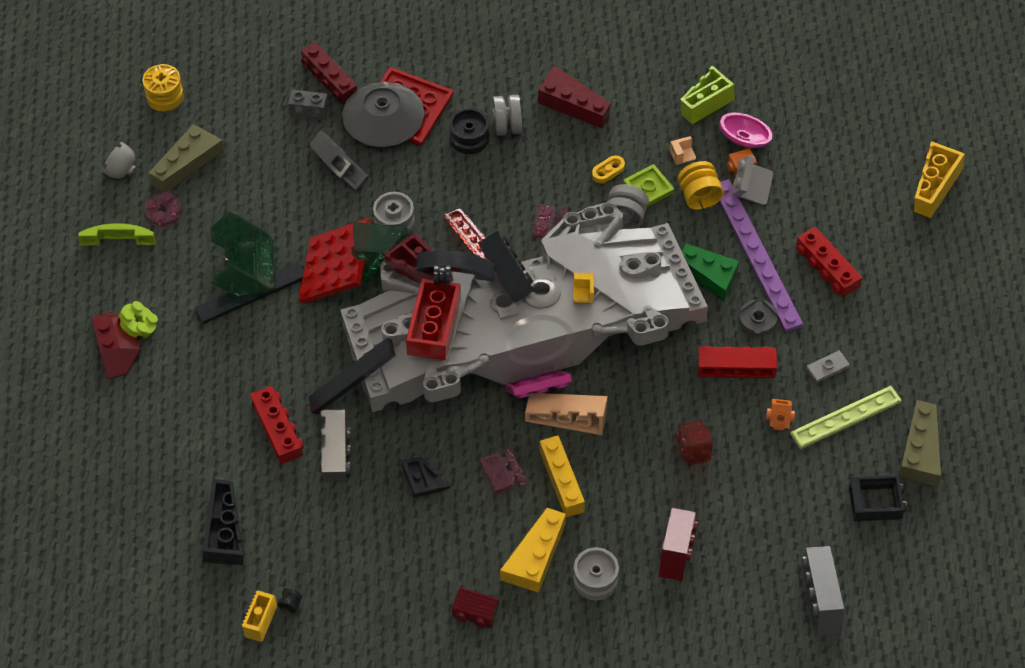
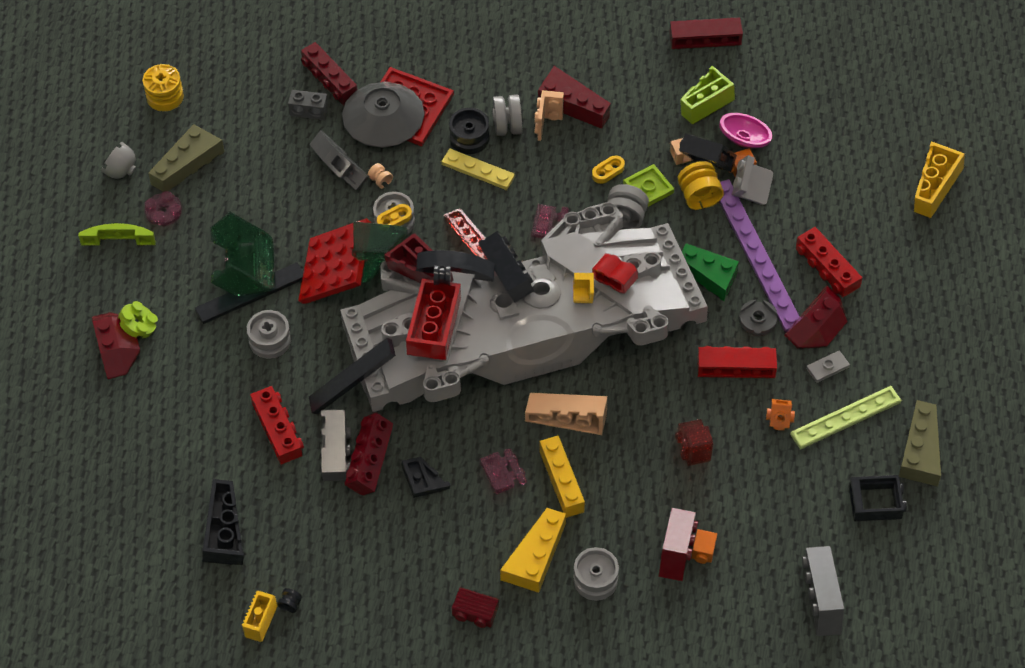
(268, 334): none -> light grey wheel
(368, 454): none -> dark red brick
(378, 174): none -> light nougat wheel
(393, 215): none -> yellow plate
(478, 169): none -> light yellow plate
(538, 383): dark pink plate -> none
(550, 107): none -> light nougat bracket
(615, 273): none -> red brick
(704, 150): none -> black window
(704, 546): none -> orange brick
(705, 33): none -> dark red brick
(819, 321): none -> dark red wedge

